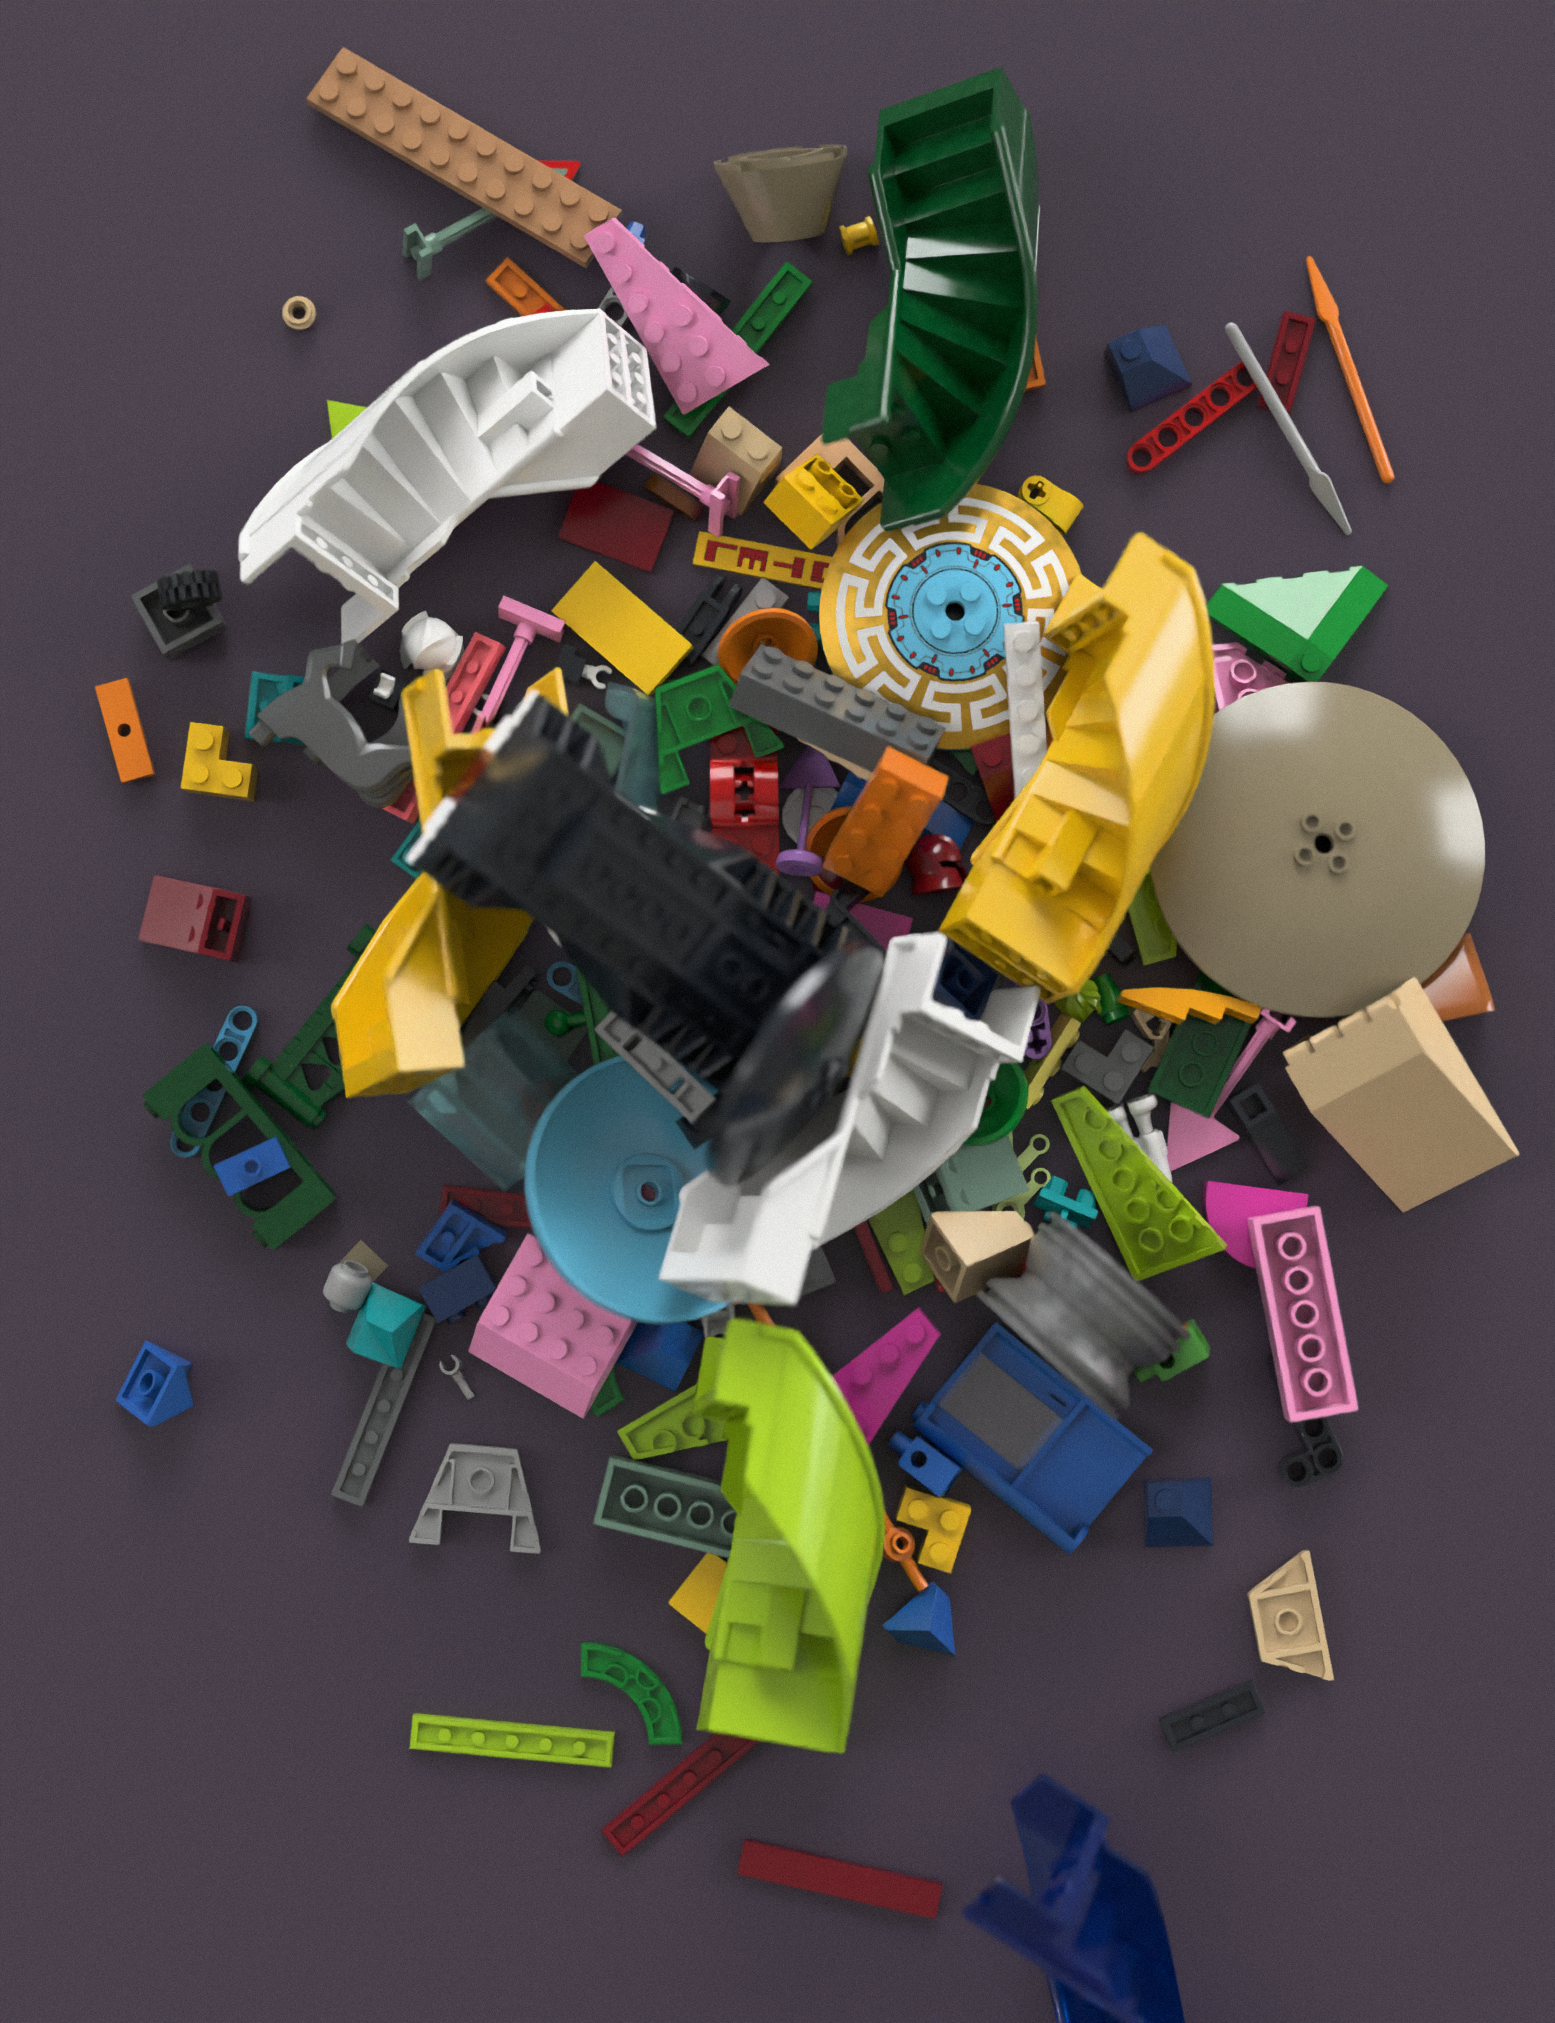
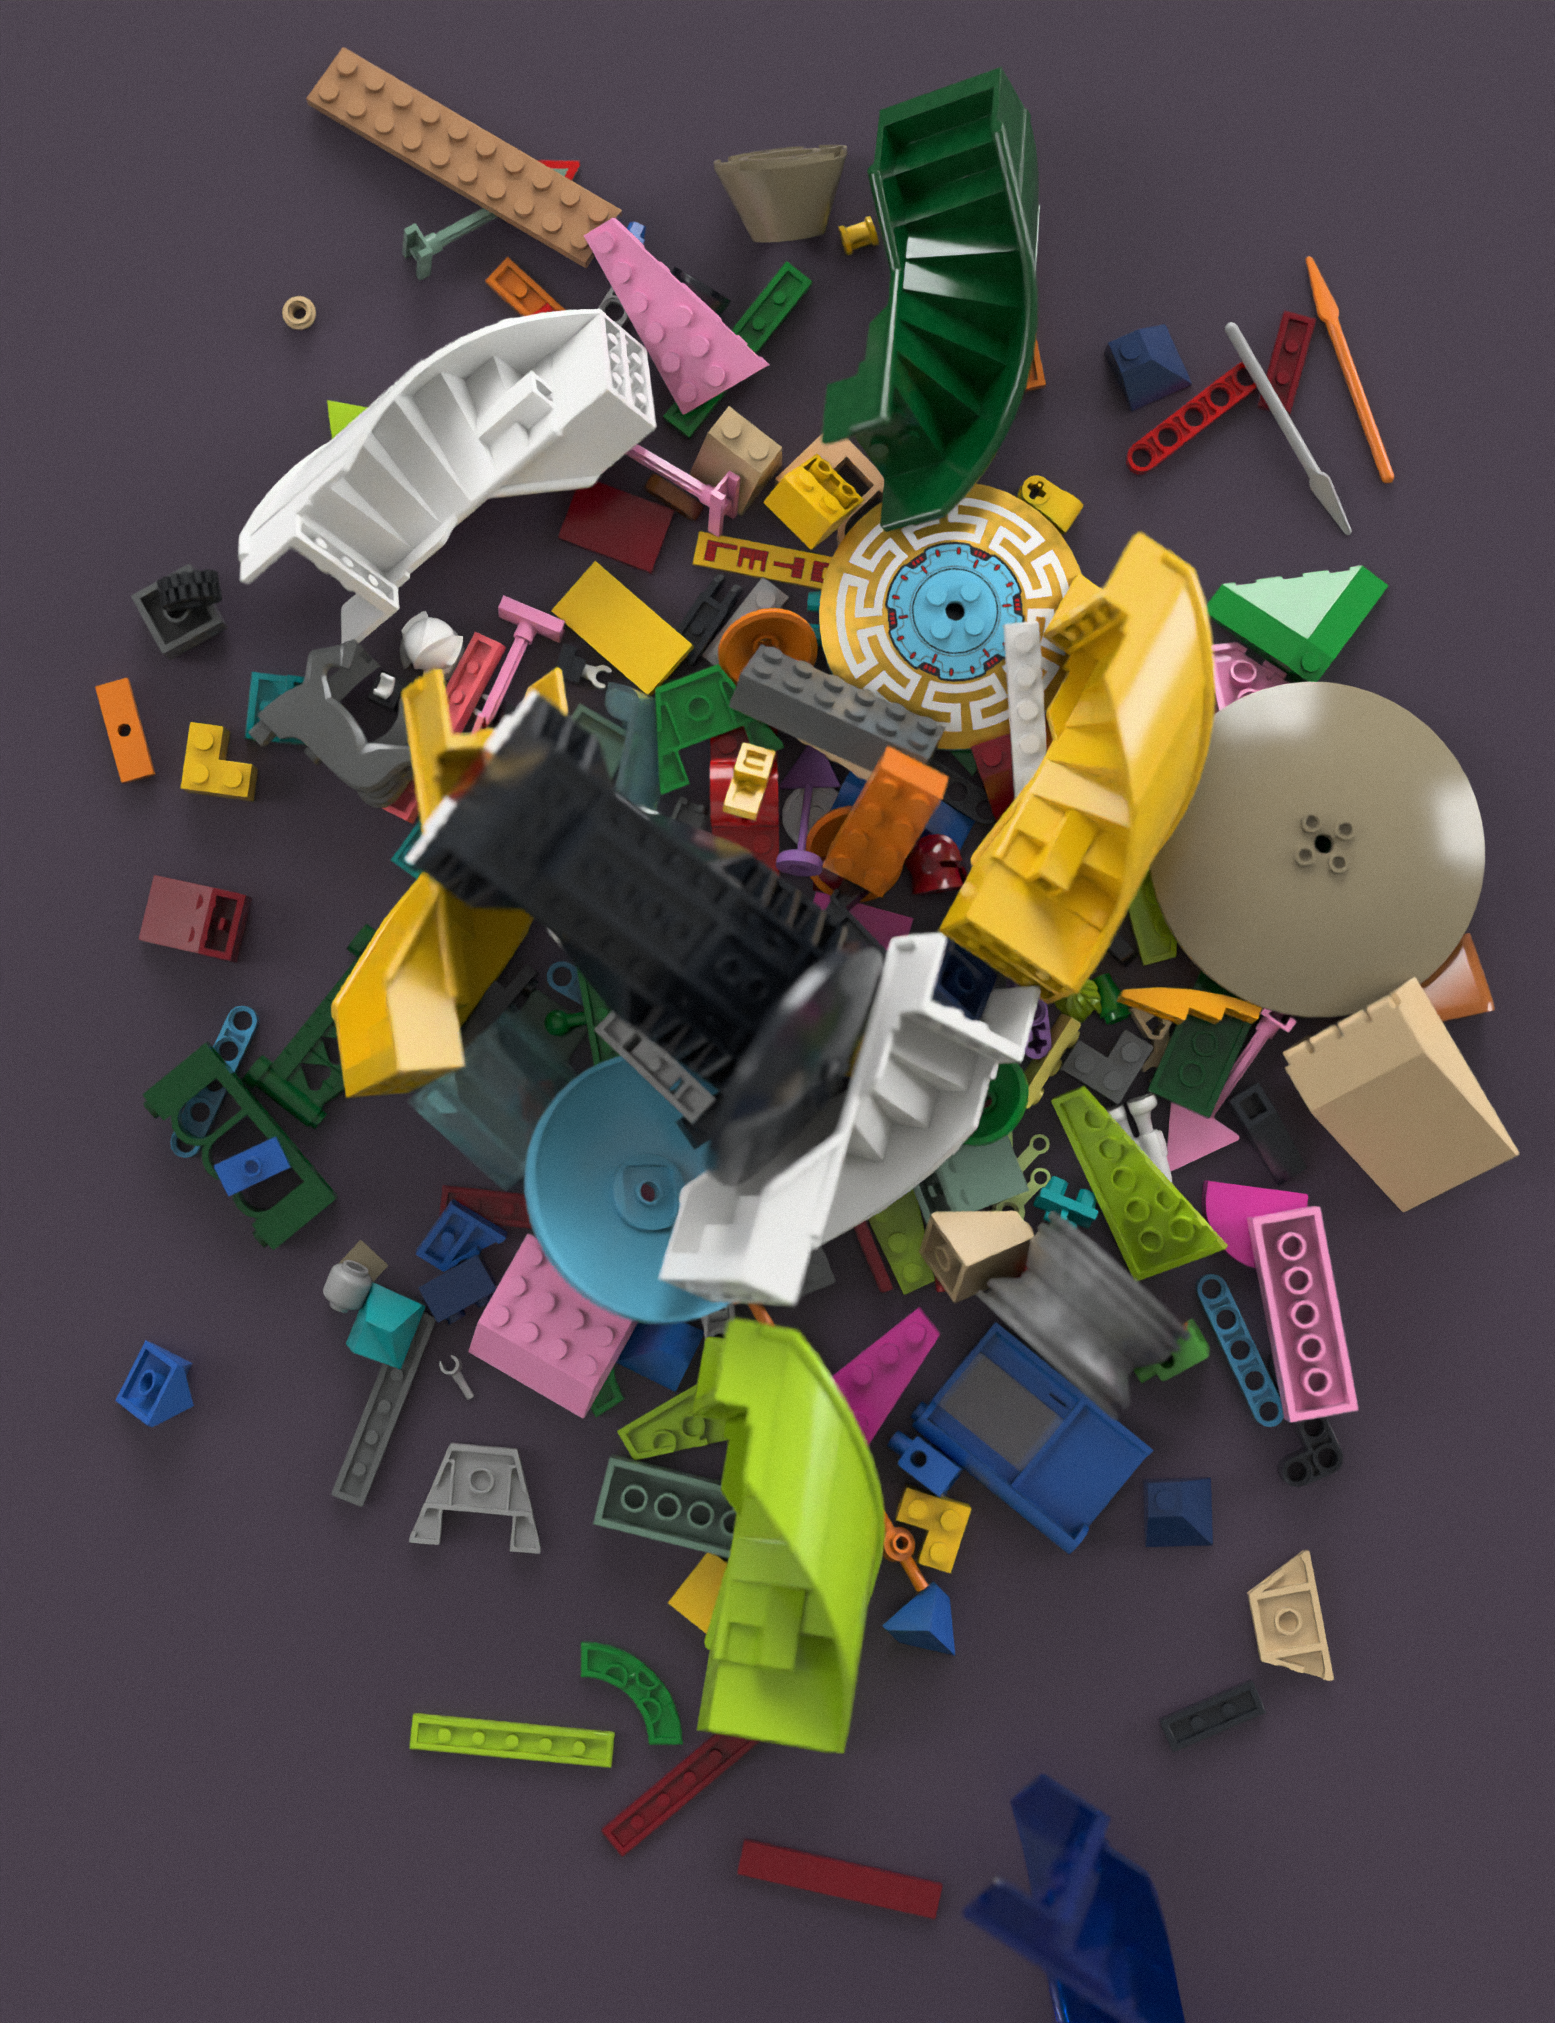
(749, 781): none -> yellow slope
(1227, 1337): none -> dark azure beam

